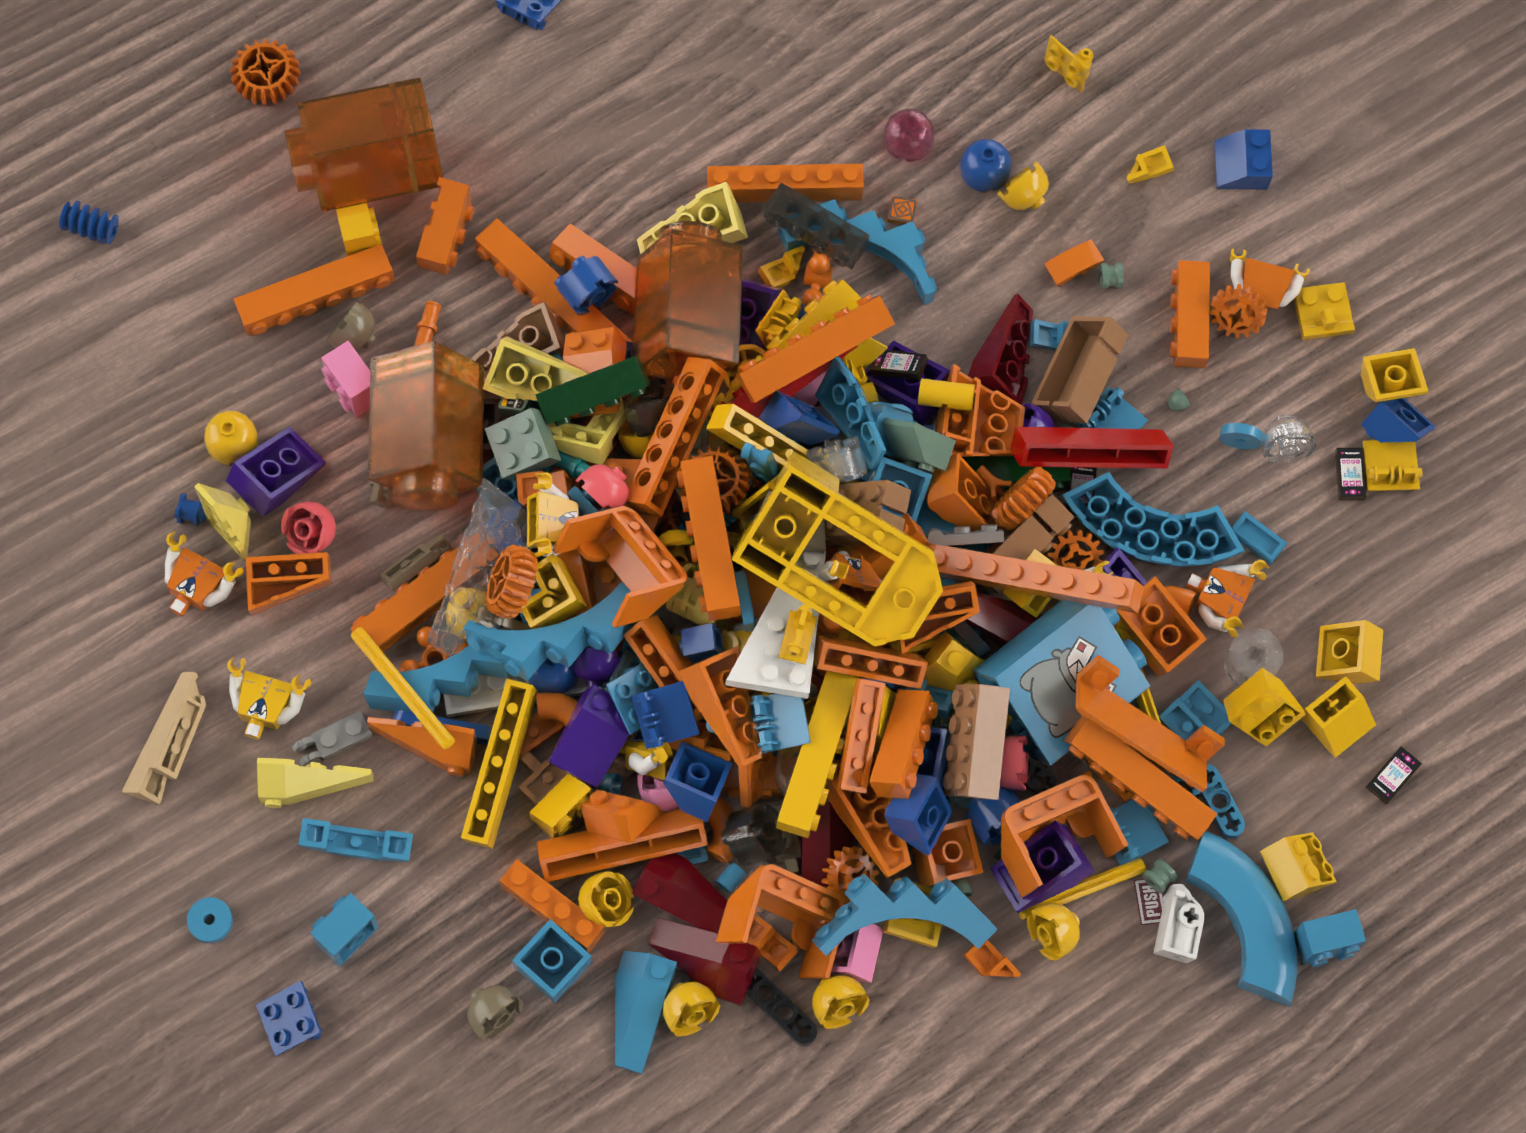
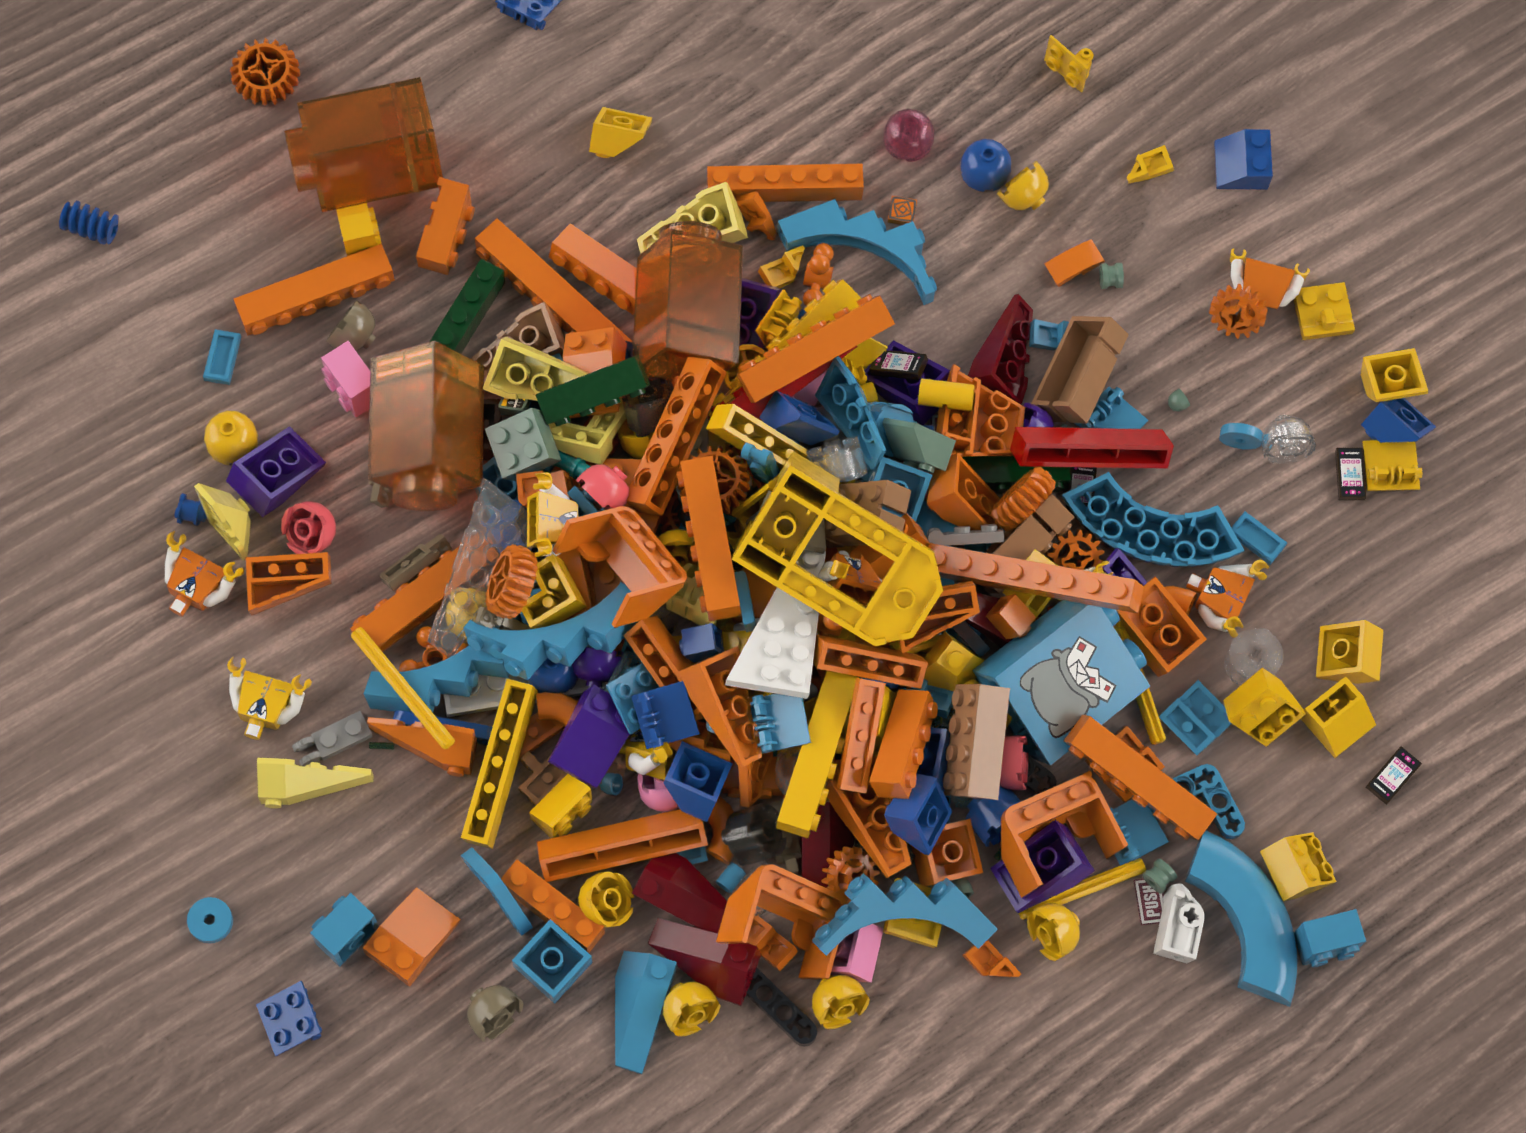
(168, 741): tan wedge -> none
(222, 357): none -> dark azure tile
(355, 842): dark azure slope -> none
(381, 745): none -> clear green piece
(411, 936): none -> orange slope
(427, 325): orange pin -> none
(470, 306): none -> dark green brick
(498, 889): none -> dark azure beam
(586, 284): blue brick -> none
(617, 131): none -> yellow slope
(618, 815): orange slope -> none
(756, 213): none -> orange slope
(798, 635): yellow hinge -> none
(810, 213): clear smoke brick -> none
(993, 482): orange bar -> none
(1011, 617): none -> orange brick
(1136, 729): orange bracket -> none
(1191, 314): orange brick -> none

